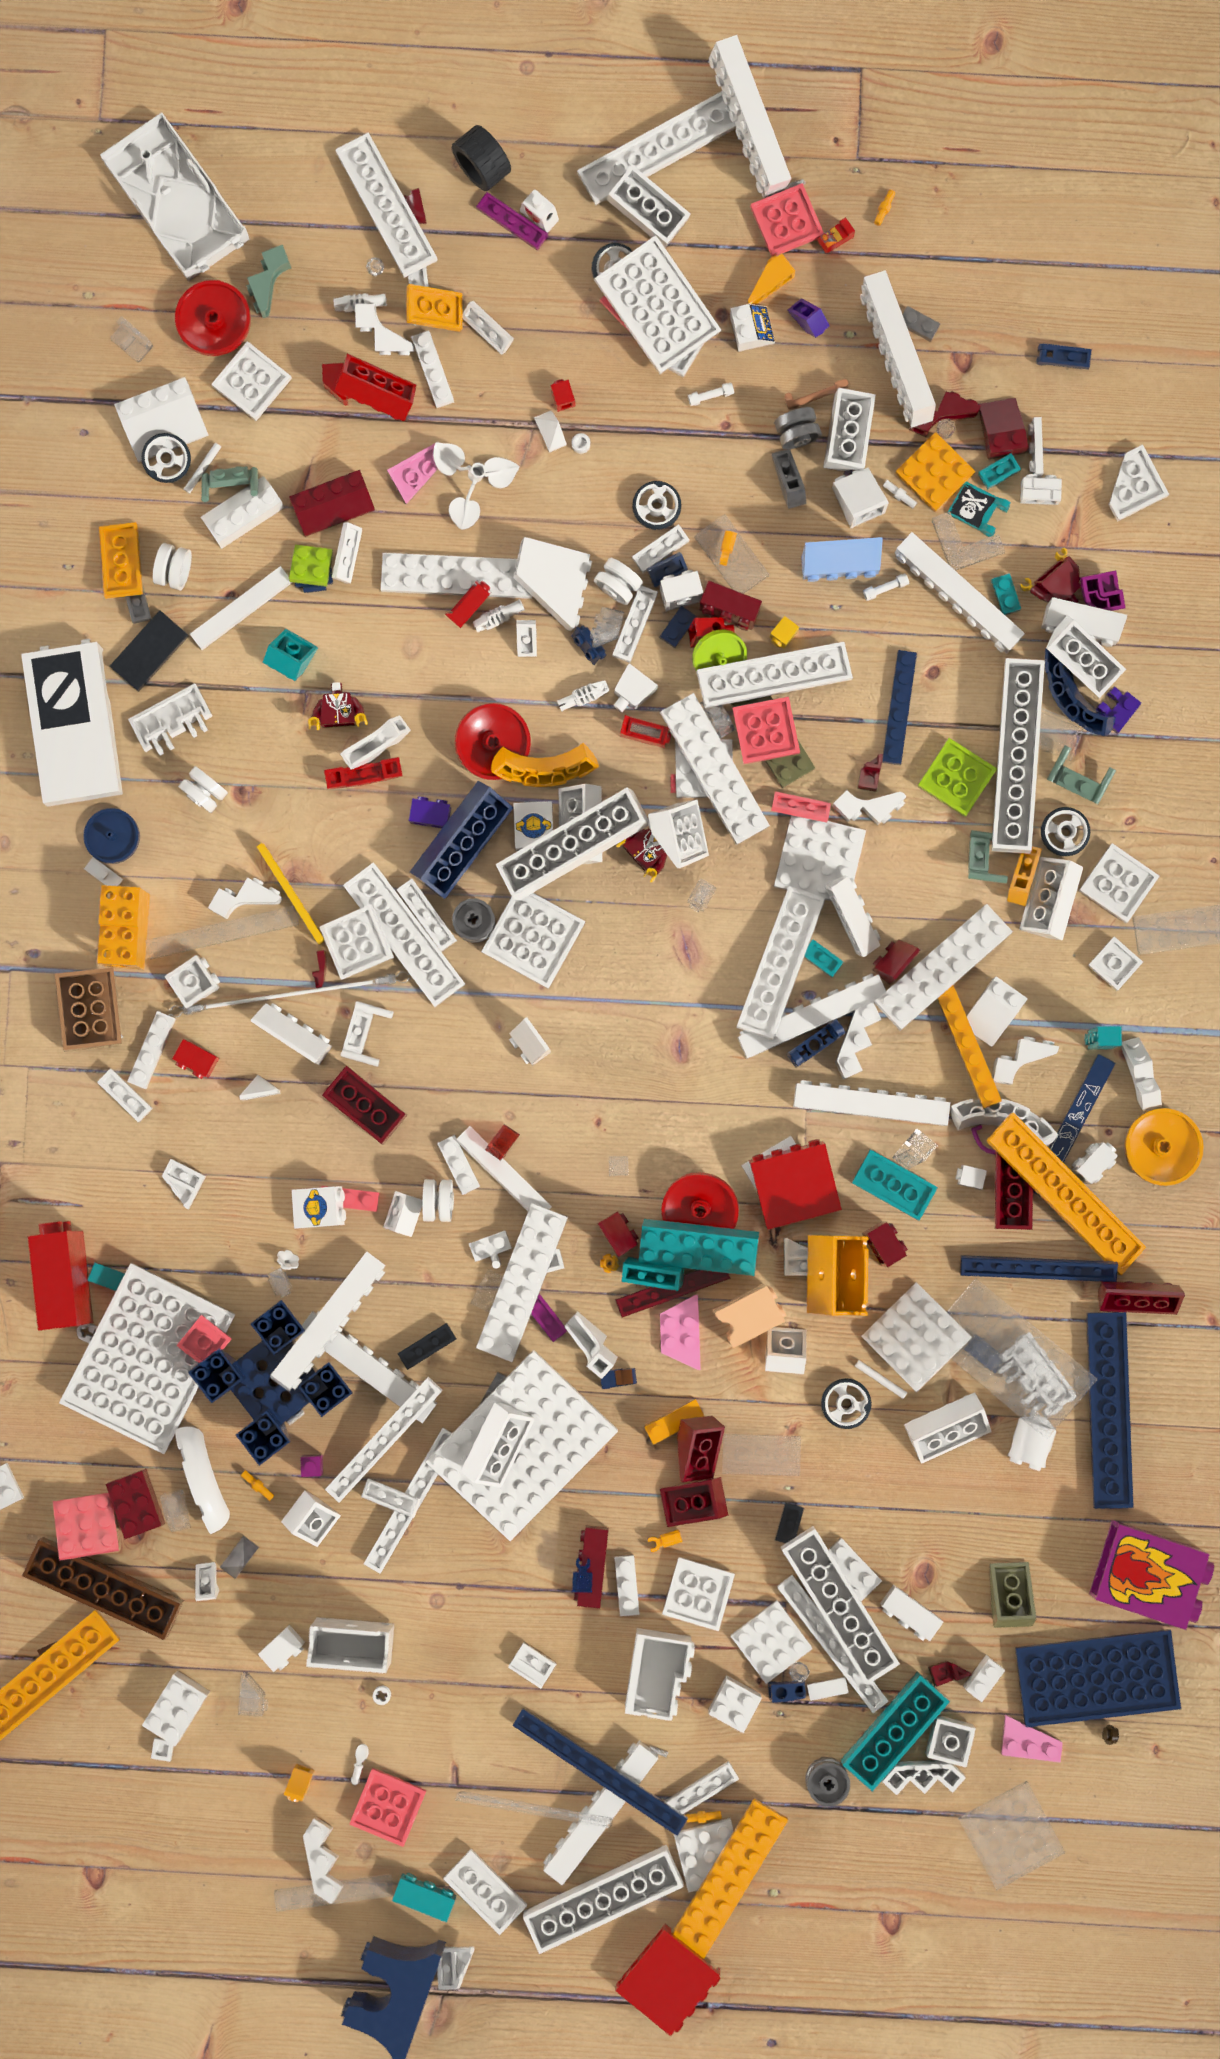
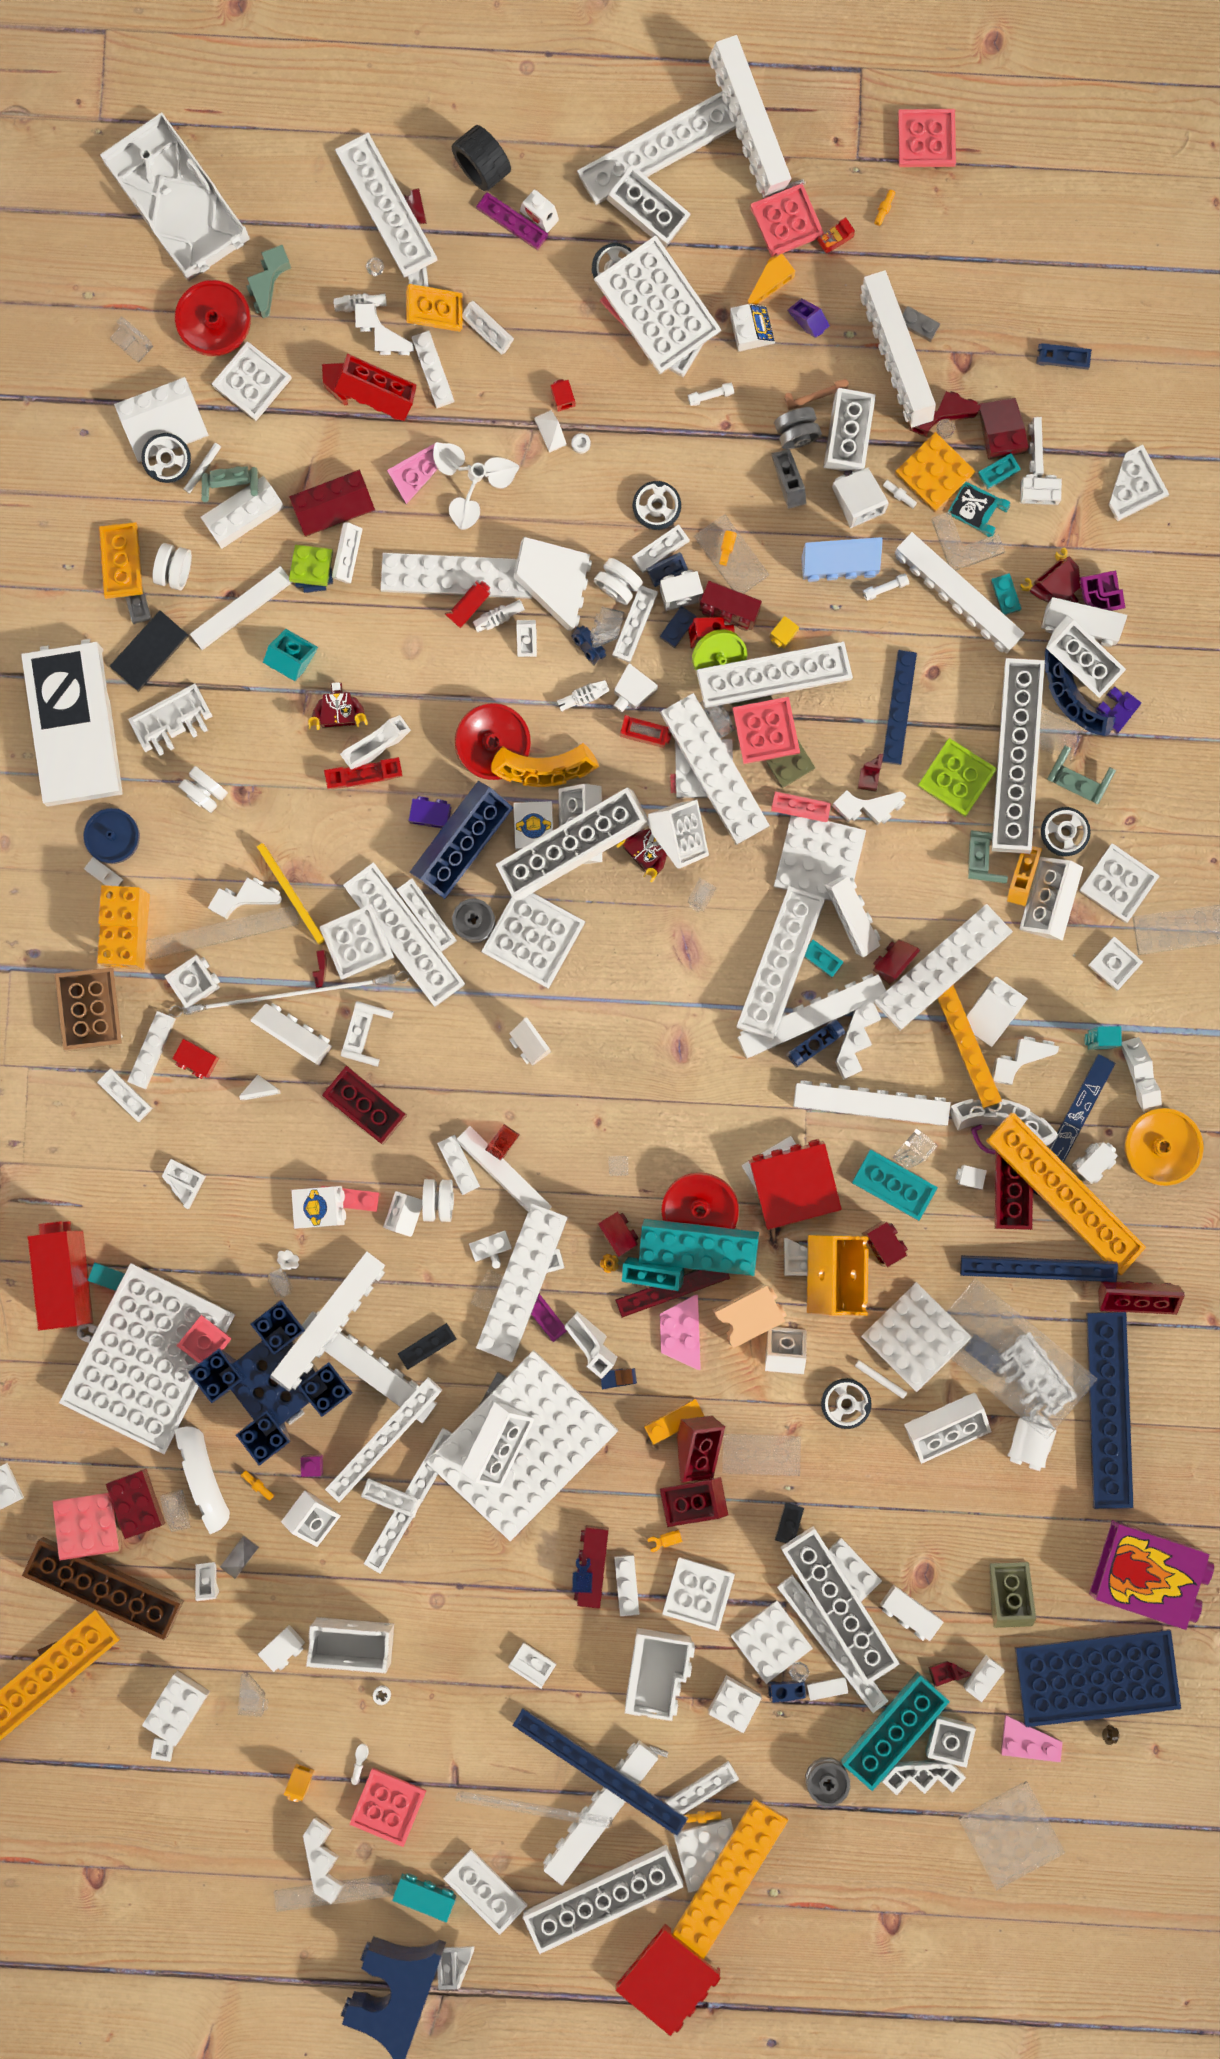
(927, 138): none -> coral plate

